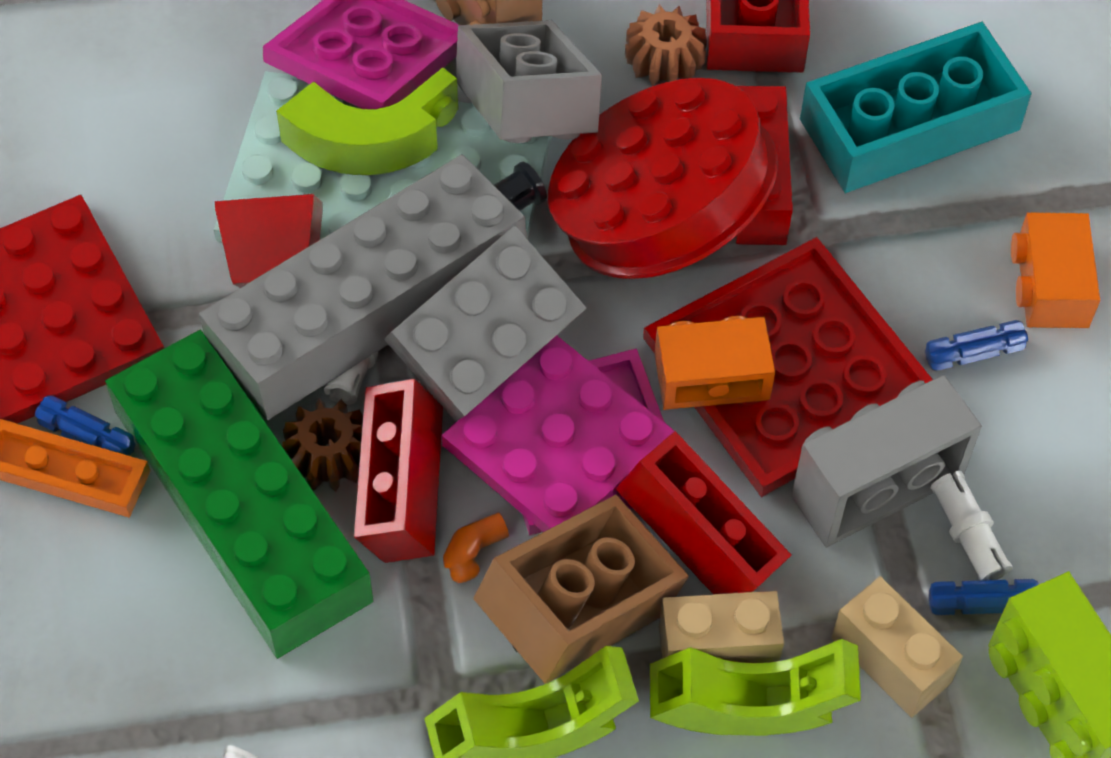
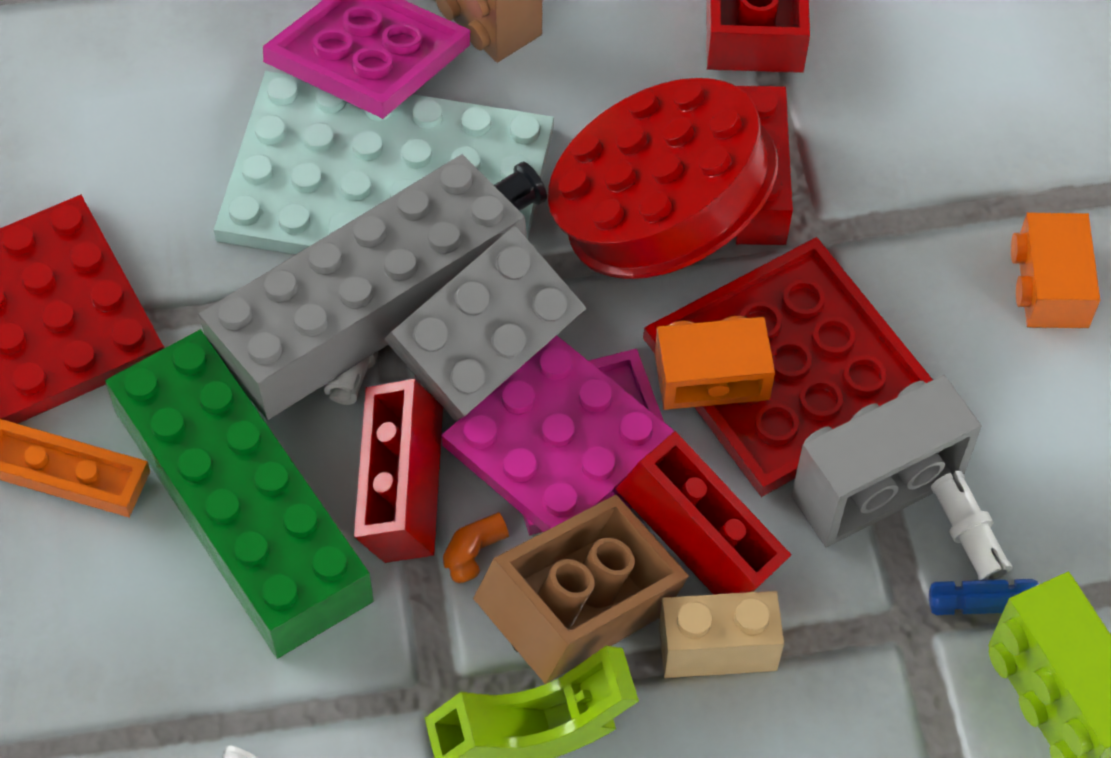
(83, 426): blue axle -> none
(266, 232): red torso -> none
(307, 442): reddish brown gear -> none
(368, 139): lime arch -> none
(528, 80): light grey brick -> none
(665, 45): nougat gear -> none
(754, 698): lime arch -> none
(897, 646): tan brick -> none
(914, 106): teal brick -> none
(976, 345): blue axle -> none

